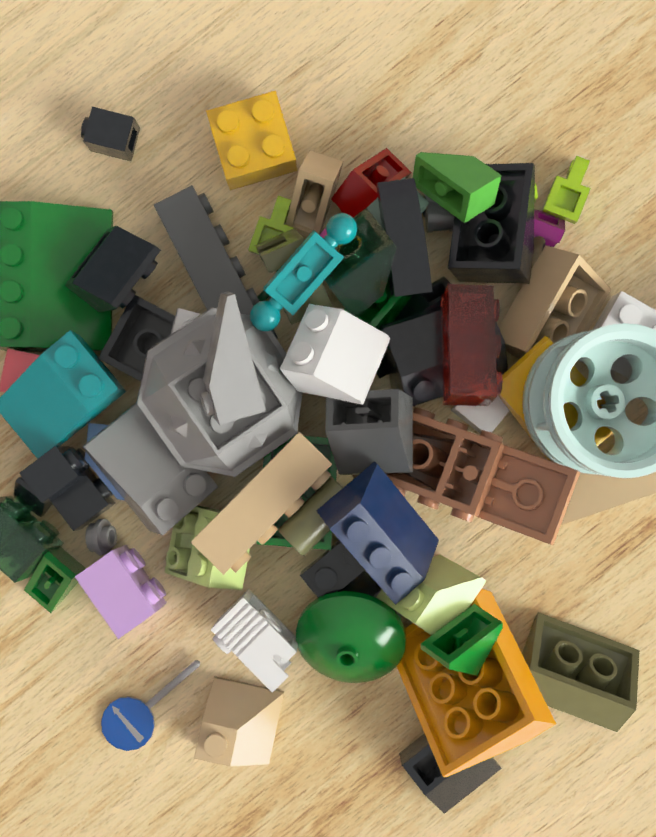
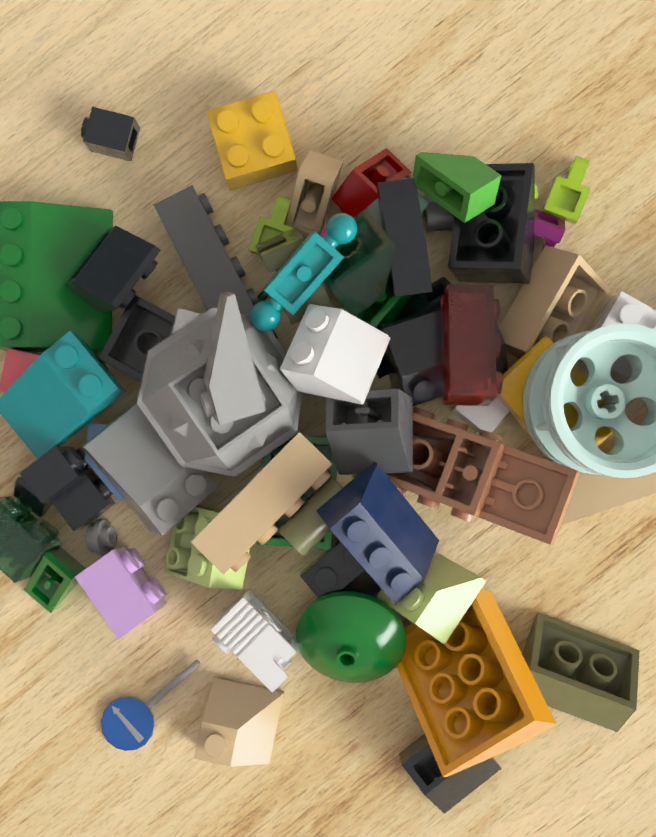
(464, 641): green slope -> none

